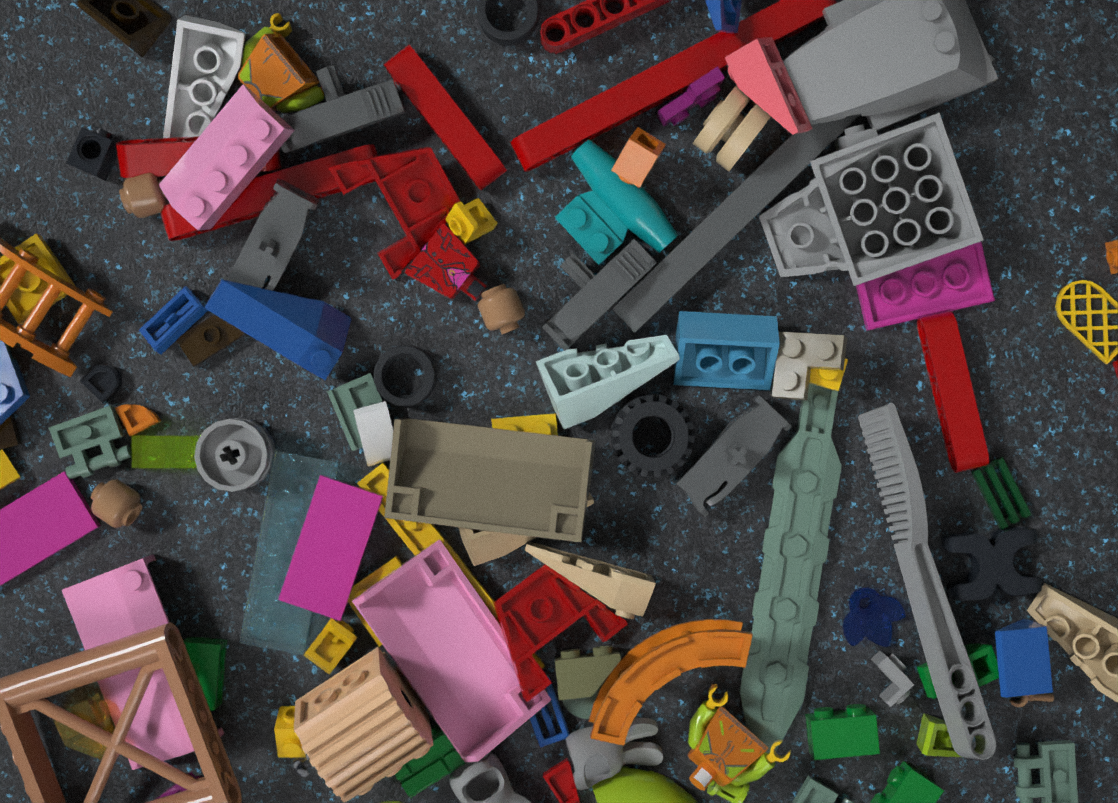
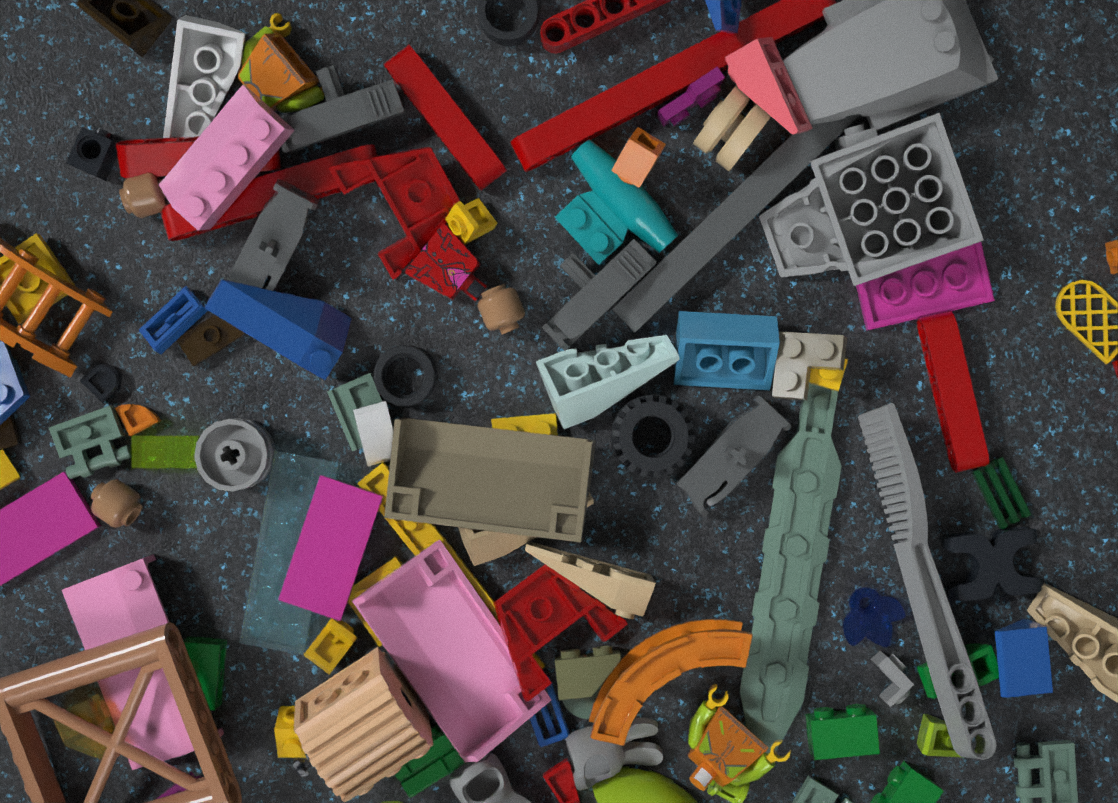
(1037, 697): medium nougat hand -> none

